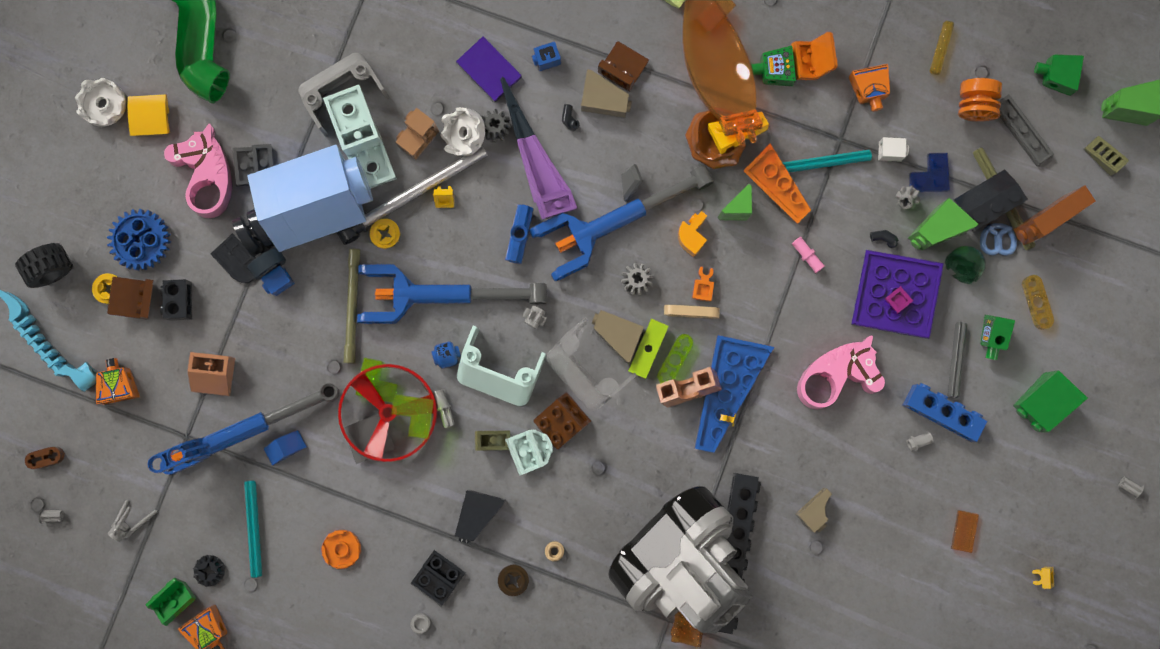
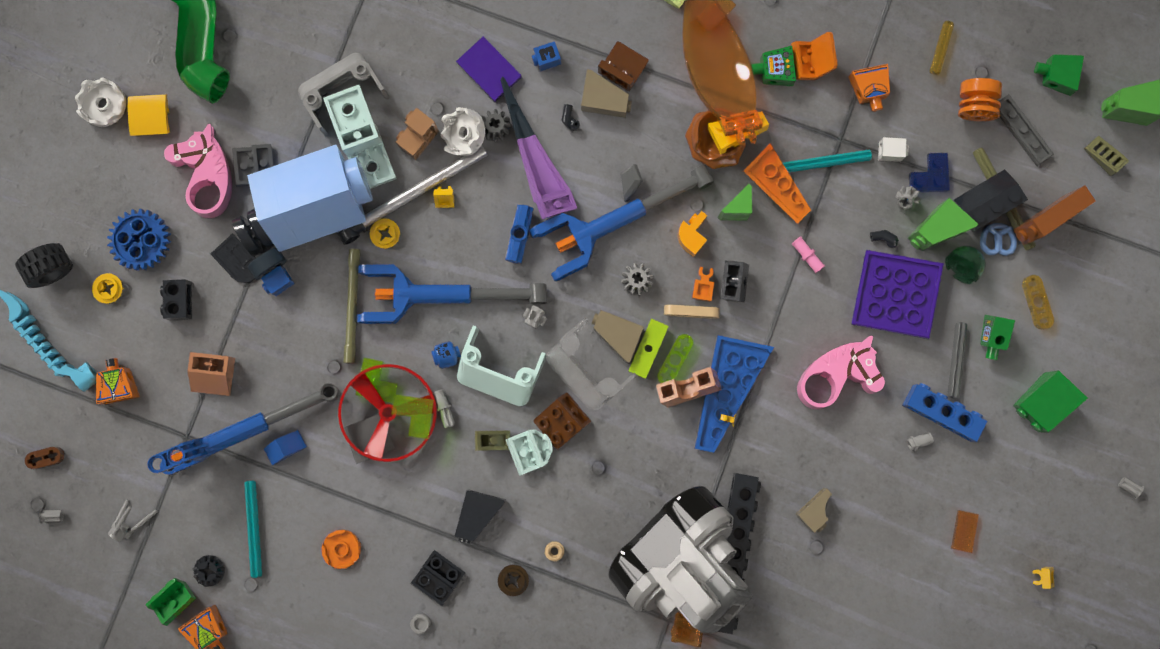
(130, 297): reddish brown bracket -> none
(734, 281): none -> black brick
(899, 300): magenta plate -> none

